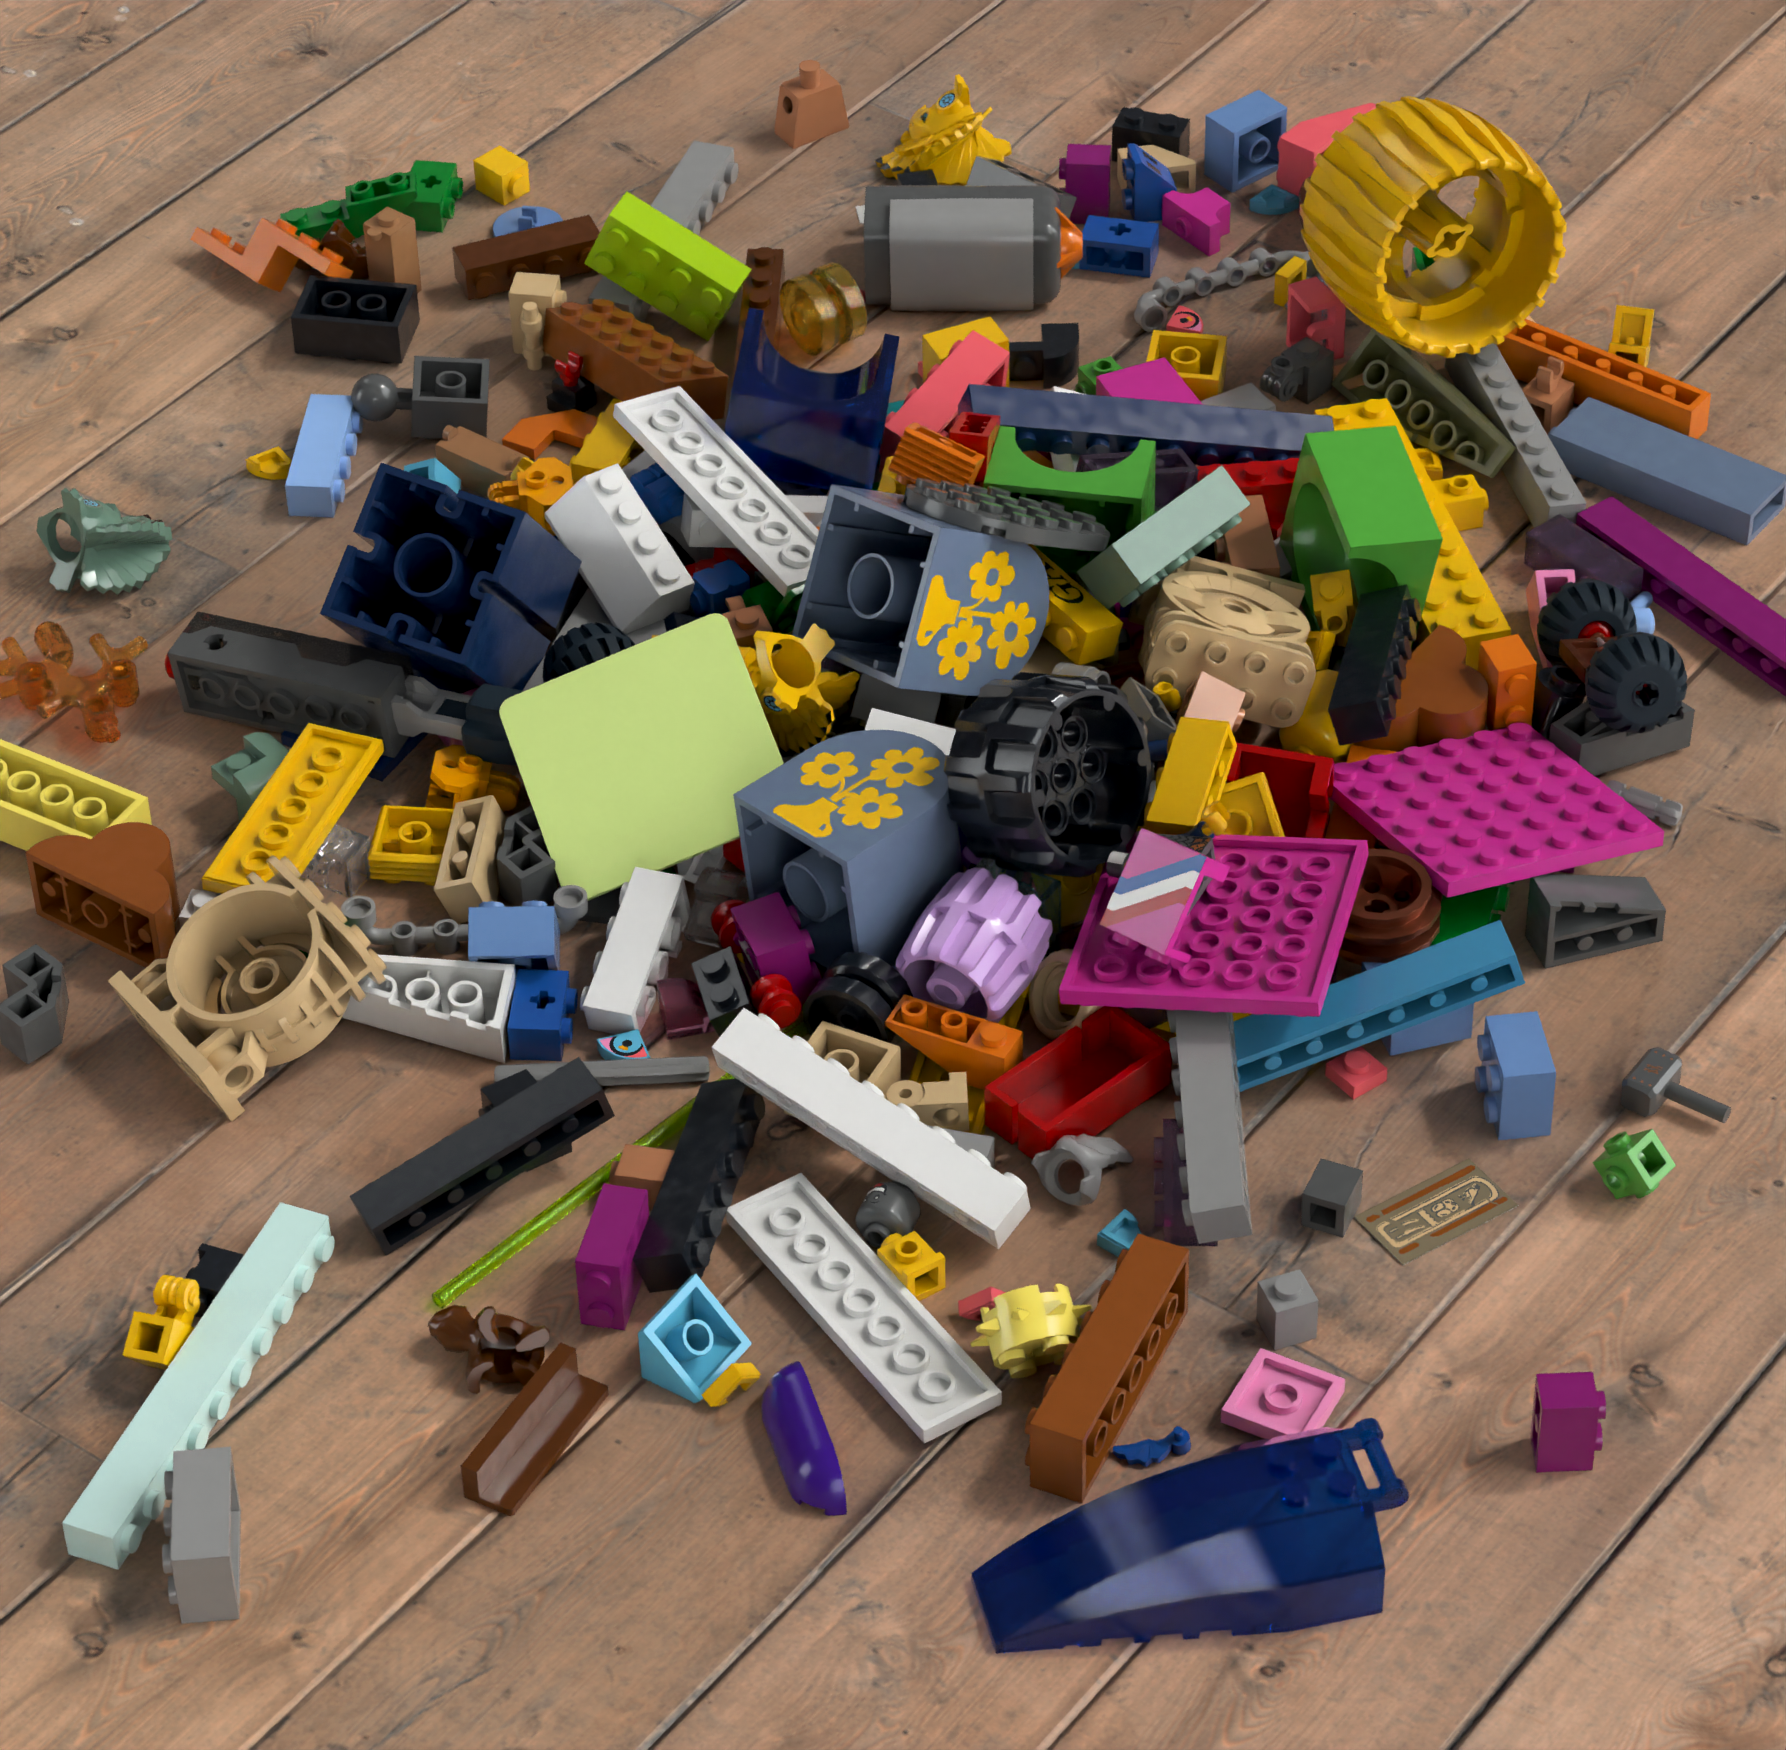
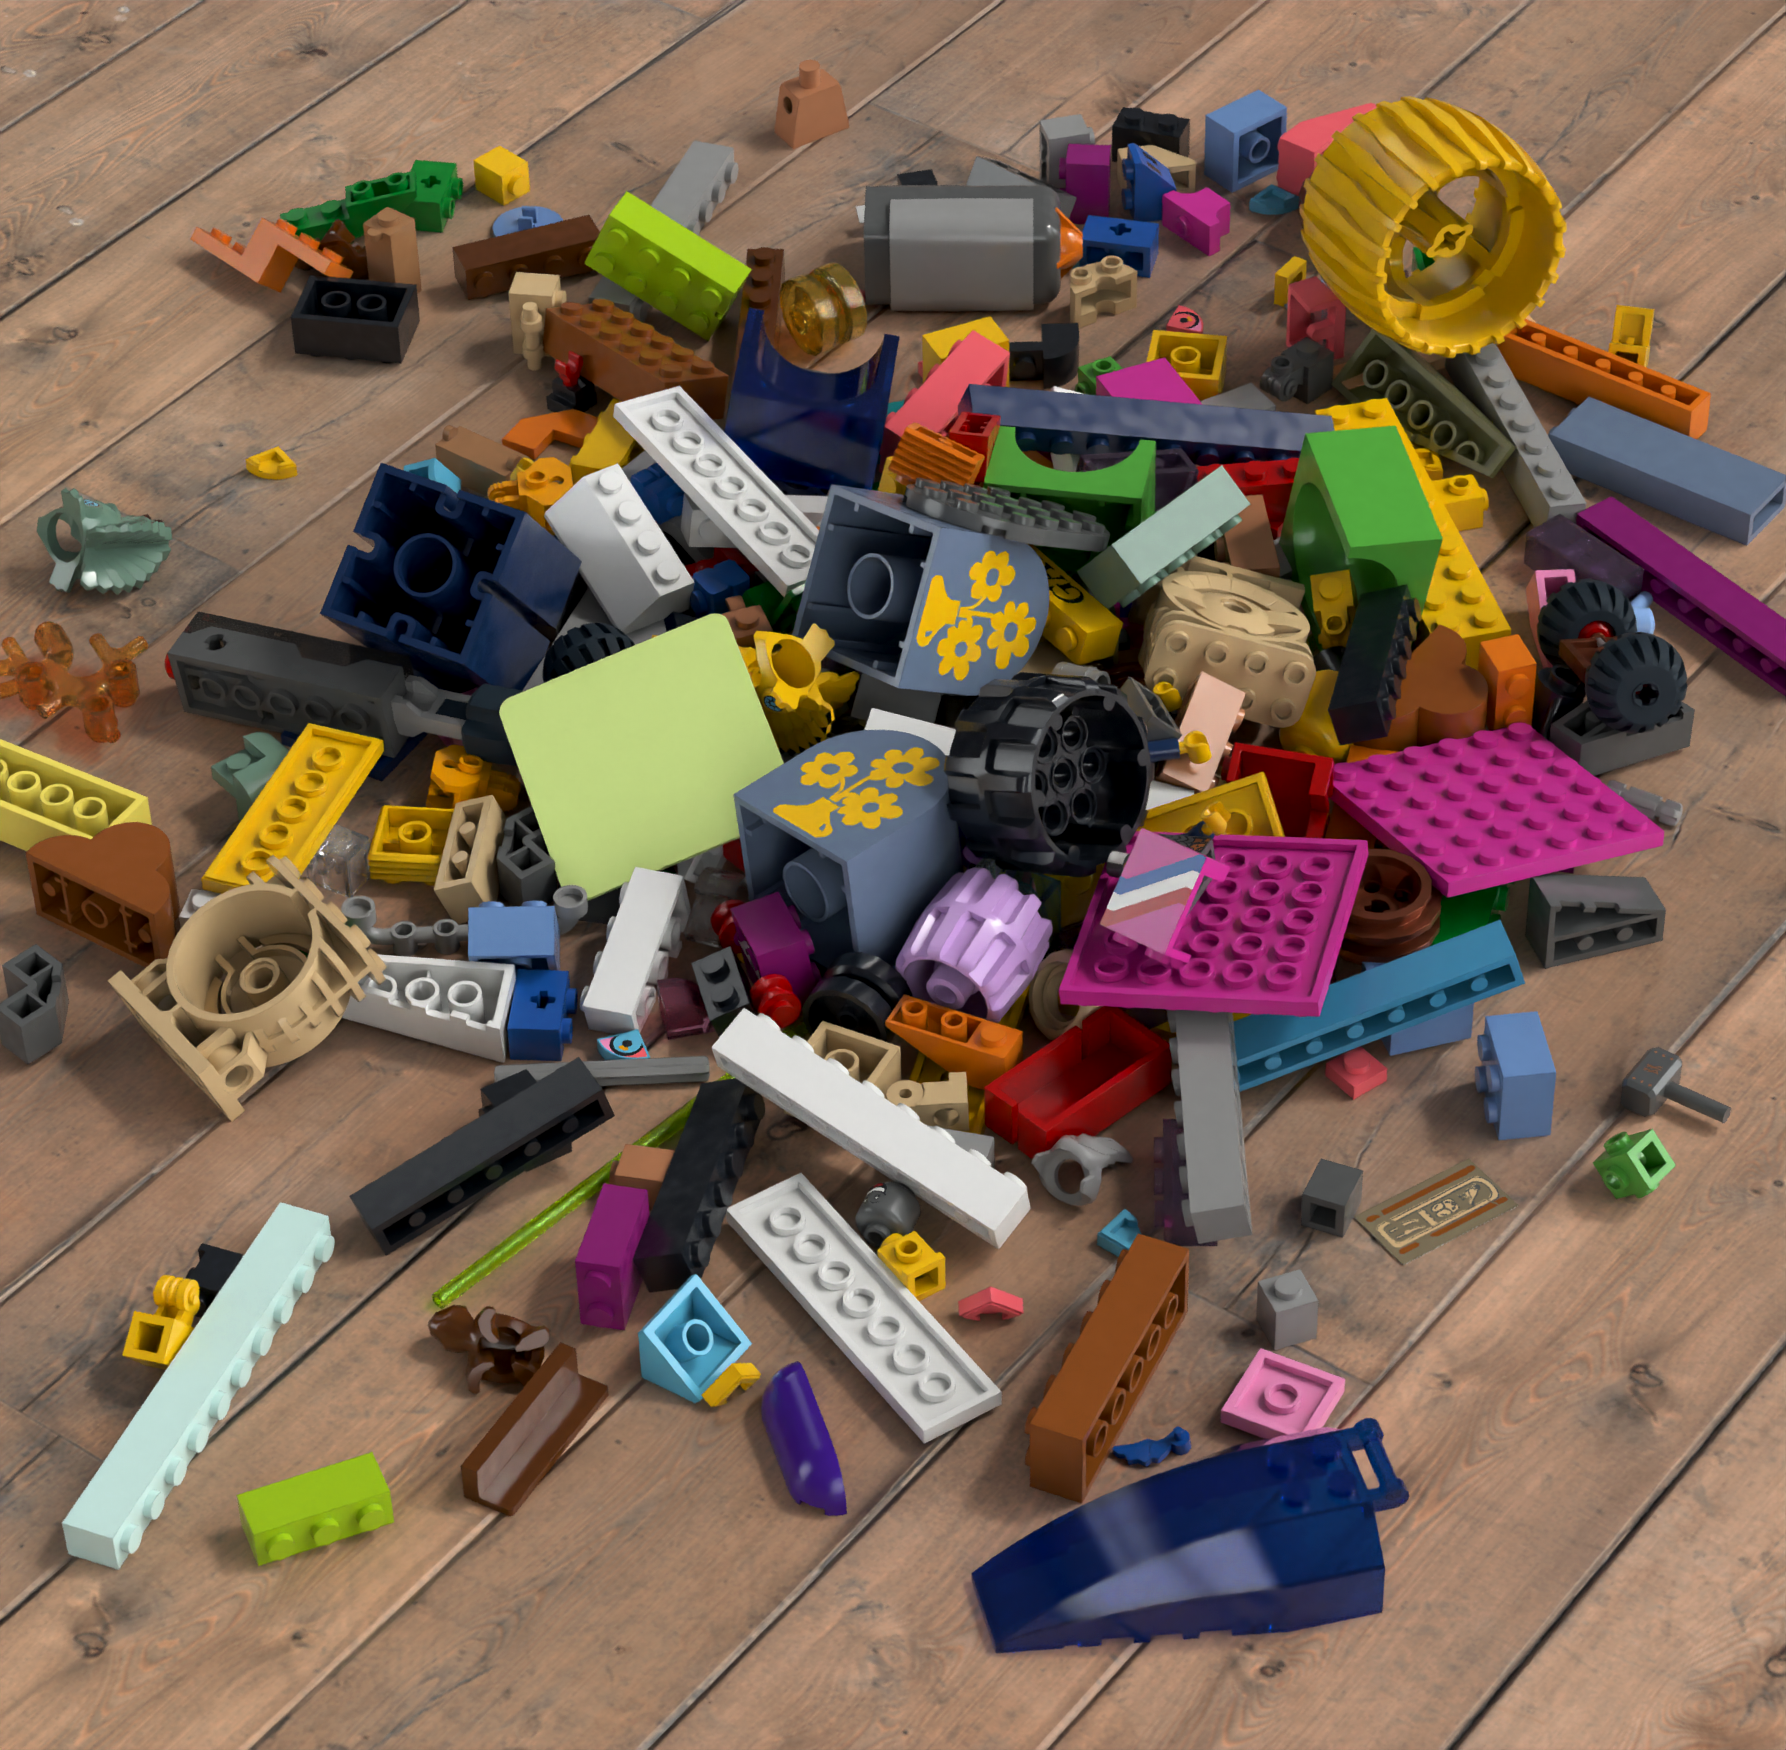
(203, 1534): light grey piece -> none
(315, 1508): none -> lime brick
(322, 456): light blue brick -> none
(442, 395): dark grey brick -> none
(945, 140): yellow piece -> none
(1030, 1328): light yellow brick -> none
(1054, 140): none -> light grey brick
(1100, 289): none -> tan cylinder
(1153, 315): light grey bar -> none
(1192, 775): yellow brick -> none
(1321, 646): yellow tile -> none
(1550, 394): nougat brick -> none
(1566, 1421): magenta brick -> none

